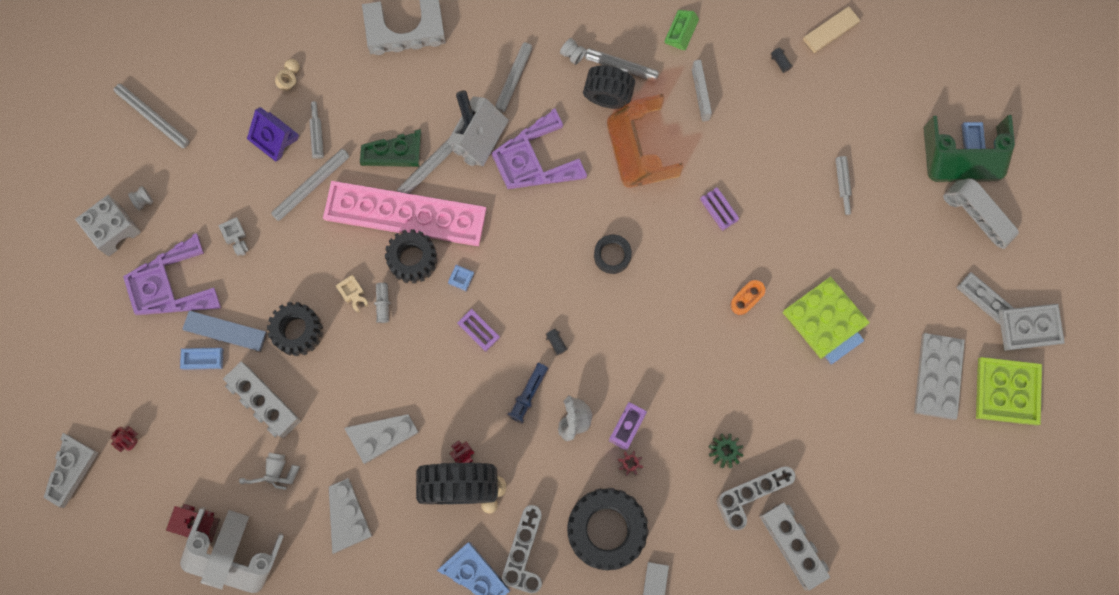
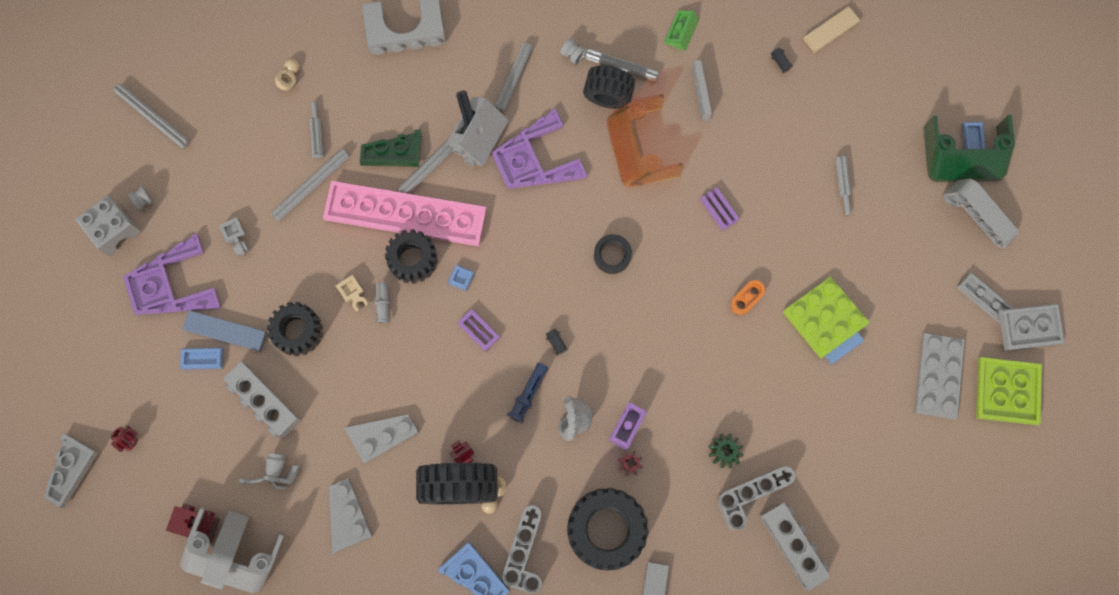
(270, 134): dark purple bracket -> none

